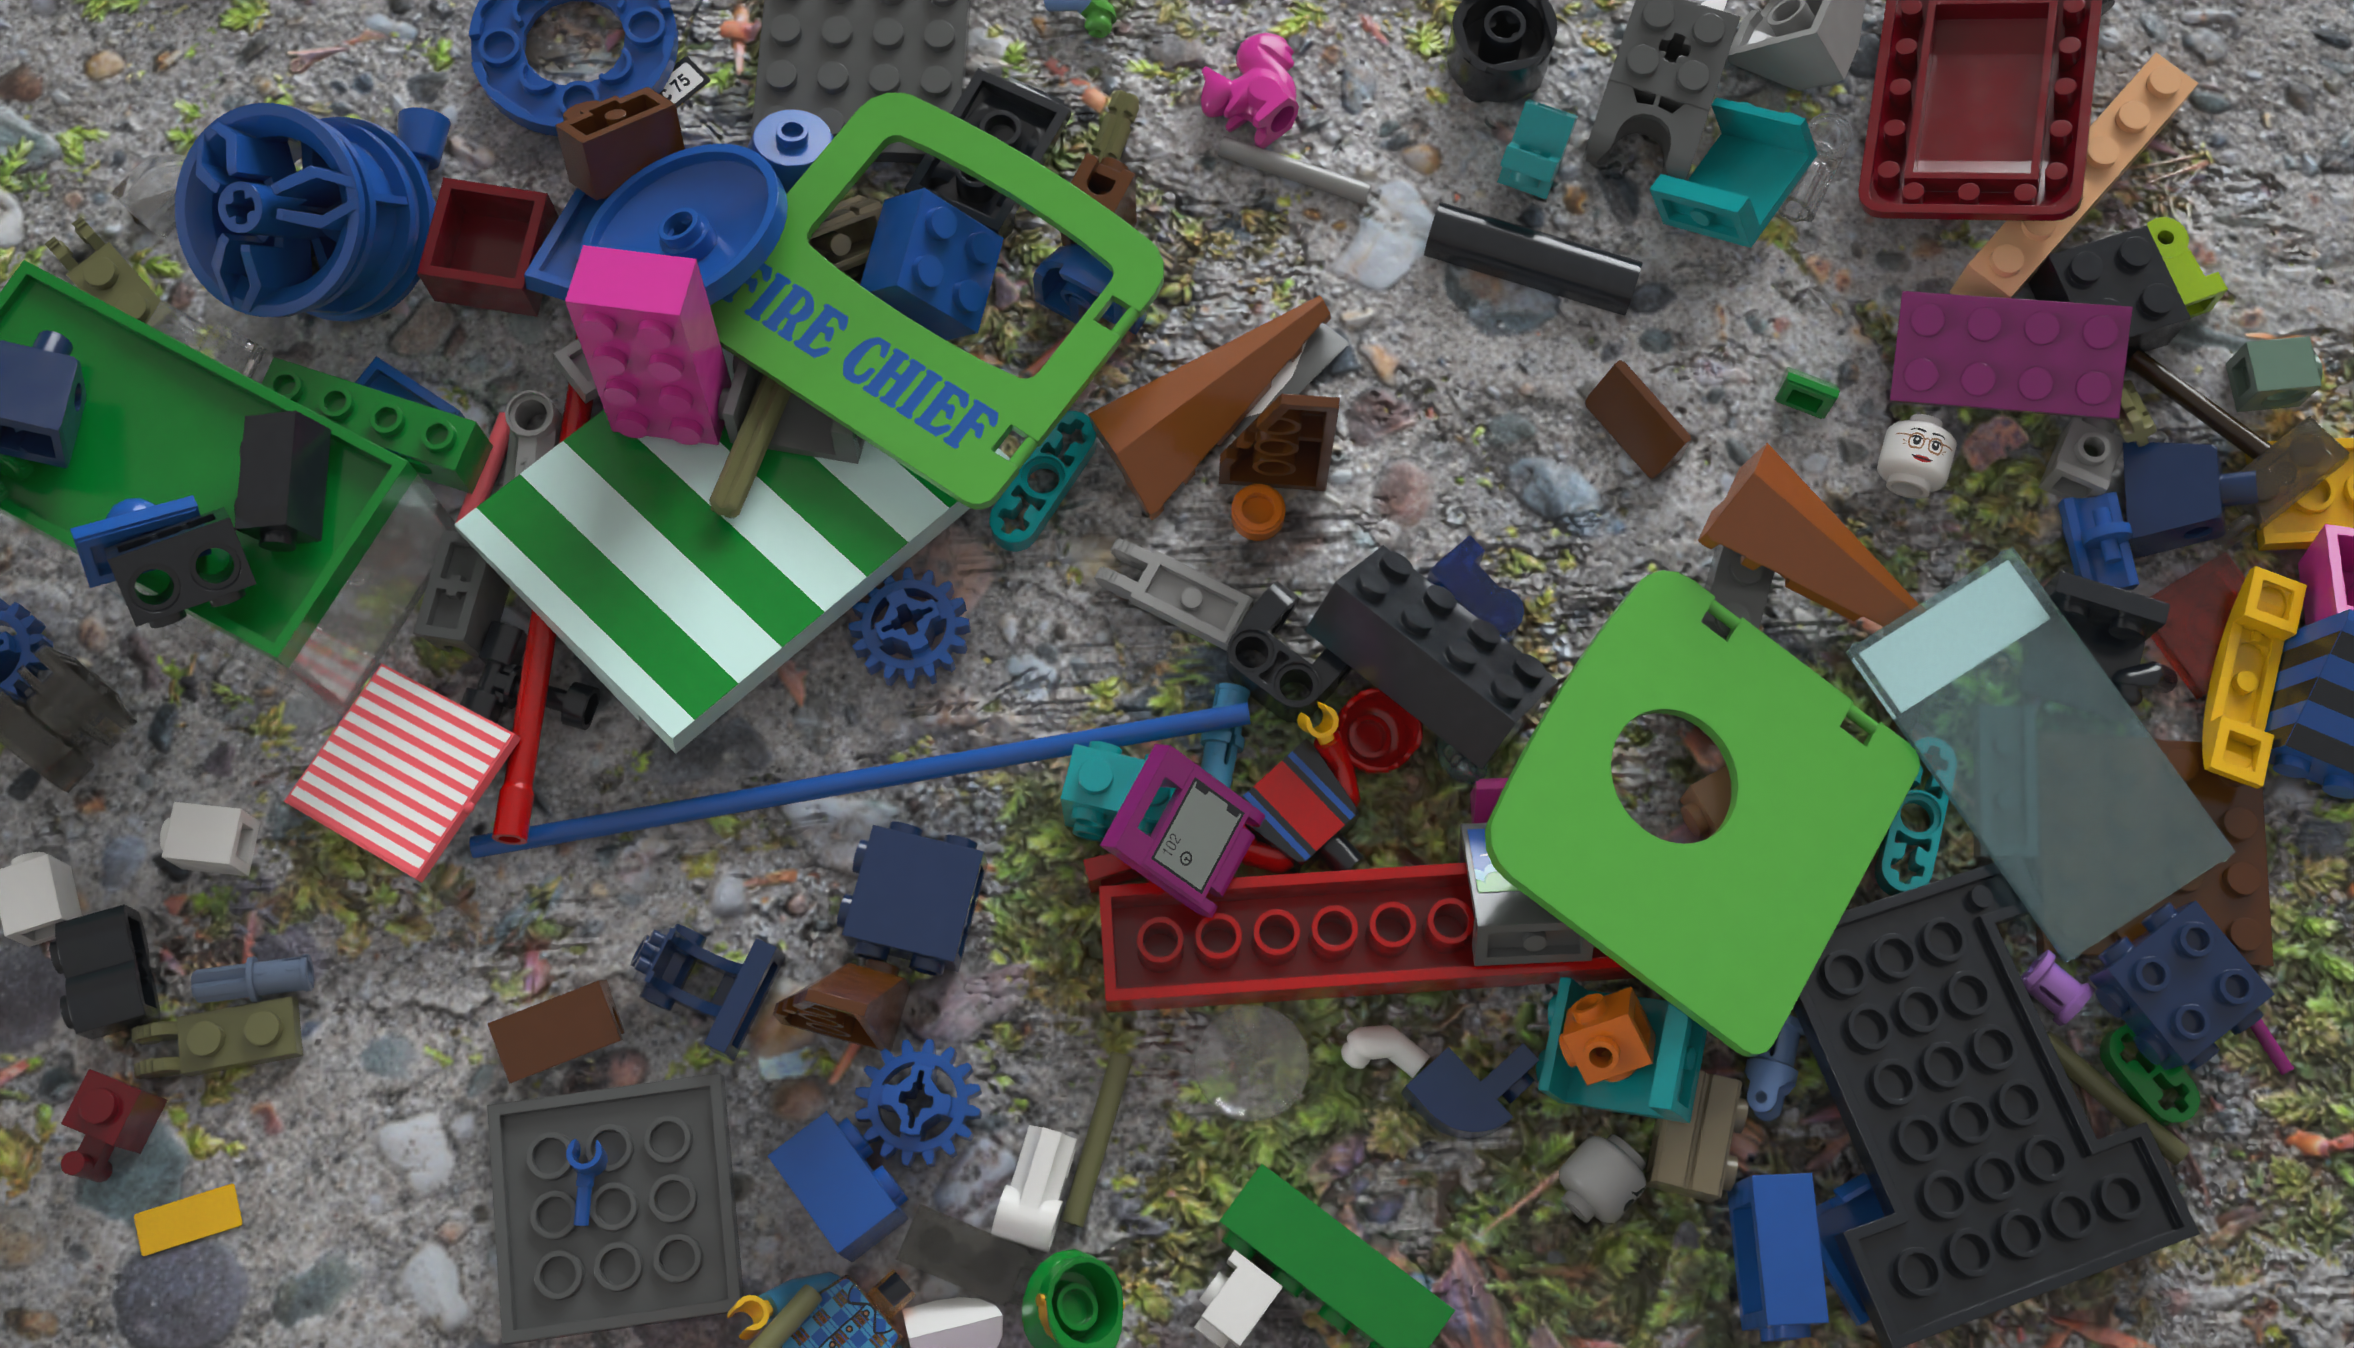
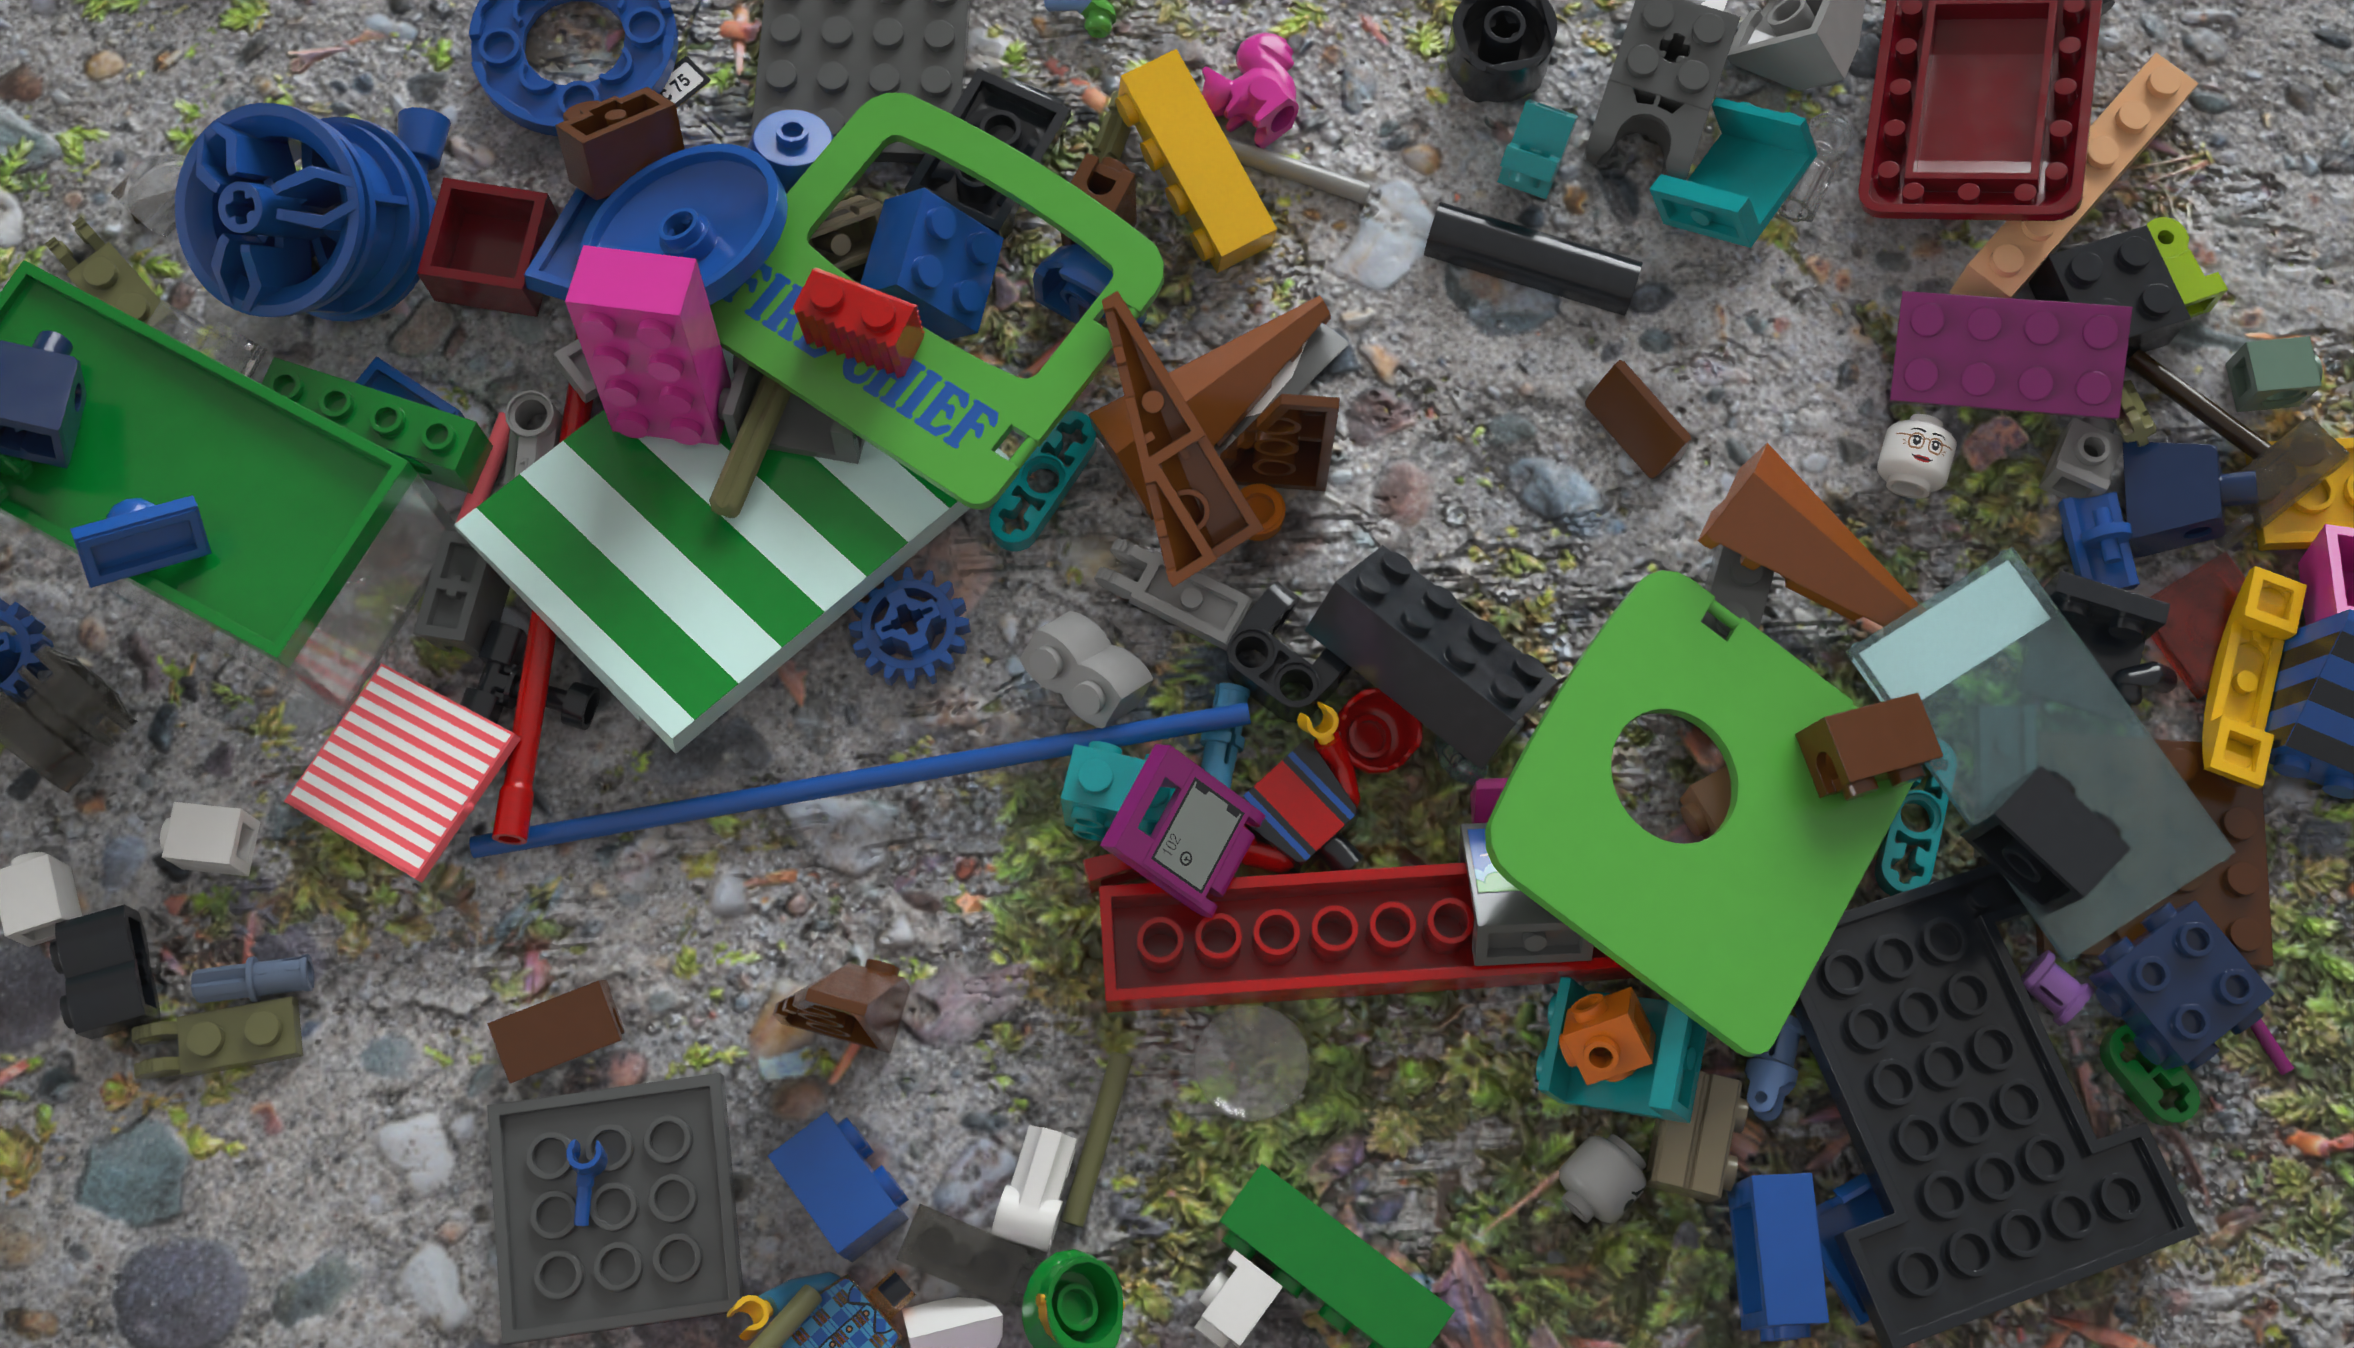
(110, 1117): dark red brick -> none
(176, 553): black brick -> none
(188, 1219): yellow sticker -> none
(282, 480): black brick -> none
(666, 962): dark blue tile -> none
(859, 322): none -> red brick
(893, 1098): blue gear -> none
(913, 898): dark blue brick -> none
(1090, 673): none -> light grey brick
(1189, 489): none -> dark orange wedge
(1195, 162): none -> yellow brick
(1381, 1043): white arm -> none
(1462, 1104): dark blue brick -> none
(1475, 590): clear blue leg -> none
(1806, 393): green slope -> none
(1868, 746): none -> reddish brown brick
(2047, 840): none -> black brick
(2117, 1101): olive piece -> none

